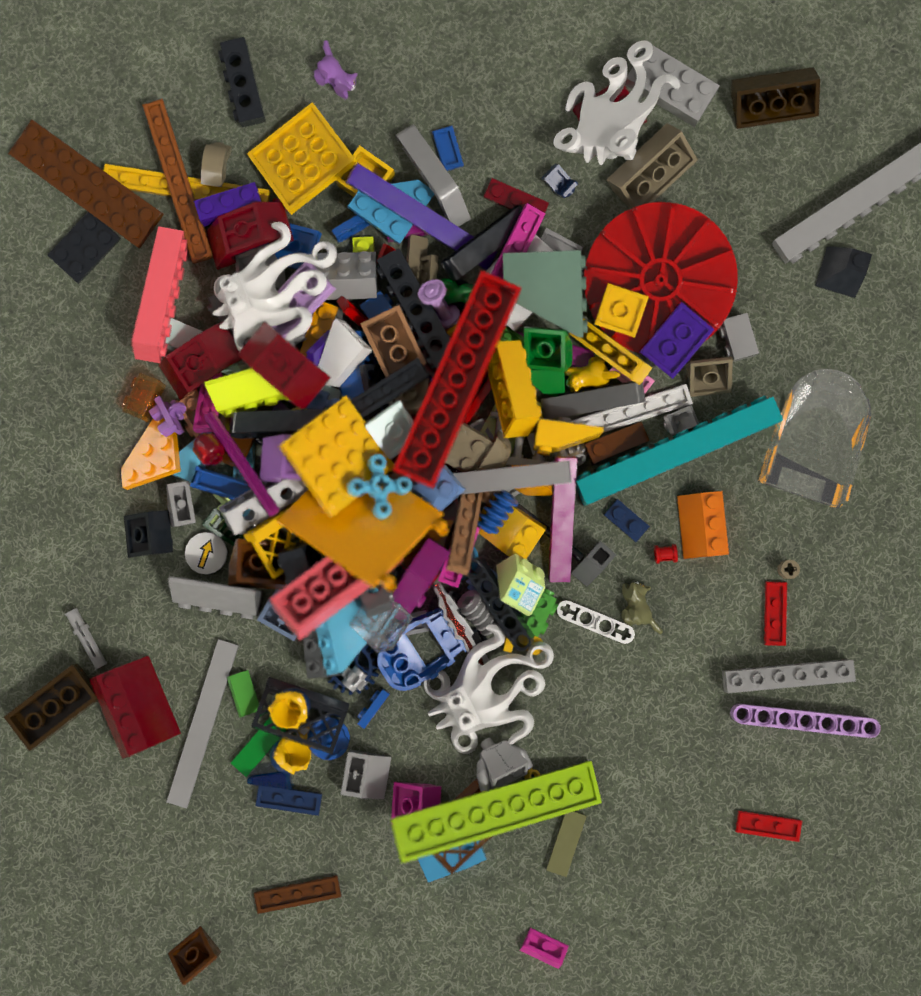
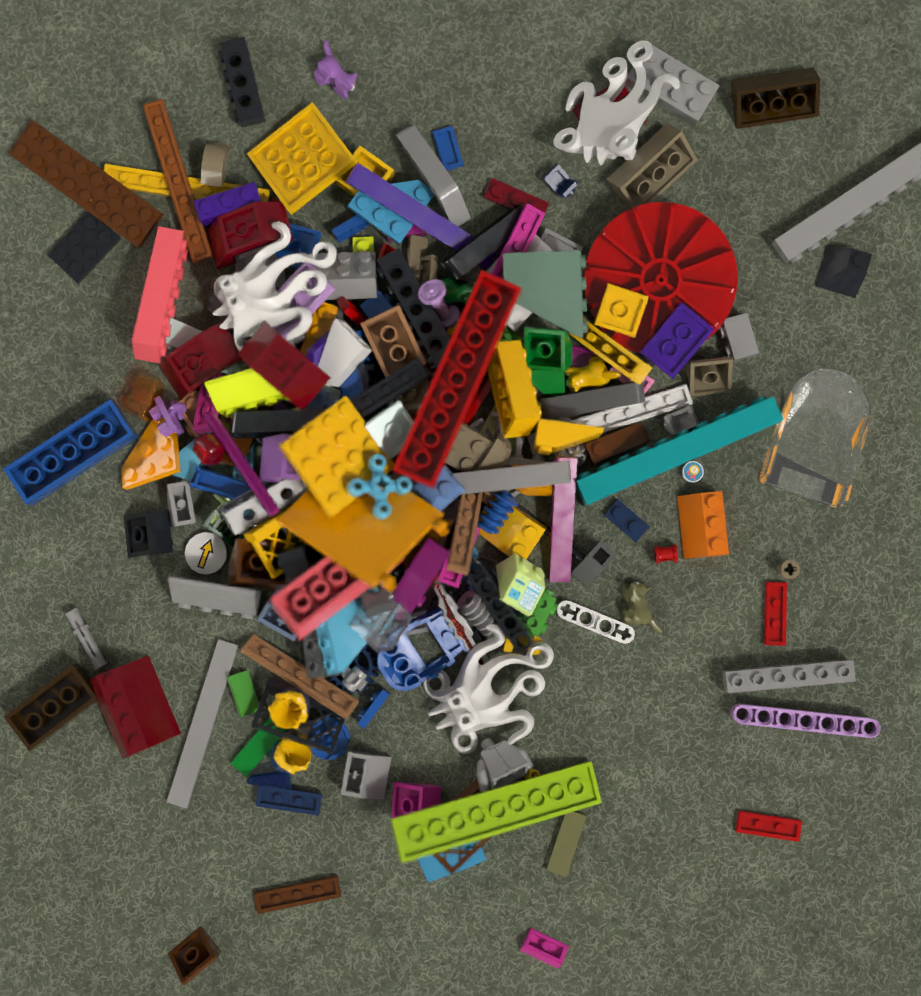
(70, 452): none -> blue brick
(296, 675): none -> medium nougat tile
(692, 471): none -> tile

